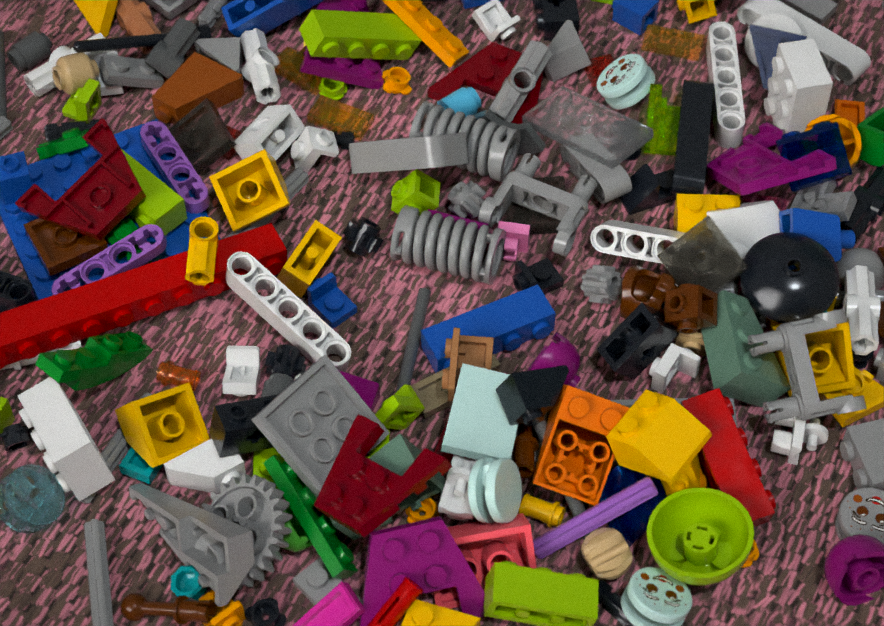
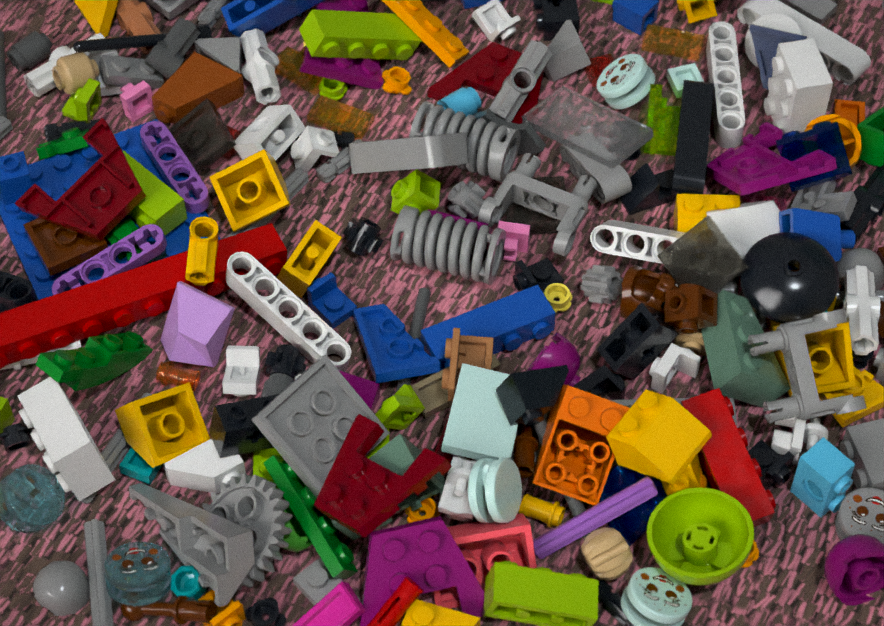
(61, 588): none -> light grey hair
(136, 100): none -> bright pink tile
(138, 573): none -> clear light blue head
(195, 327): none -> lavender slope
(336, 165): none -> light grey axle
(389, 347): none -> blue wing
(561, 292): none -> light yellow plate
(603, 383): none -> black bracket
(678, 74): none -> light aqua plate
(773, 466): none -> black bracket
(822, 478): none -> medium azure brick

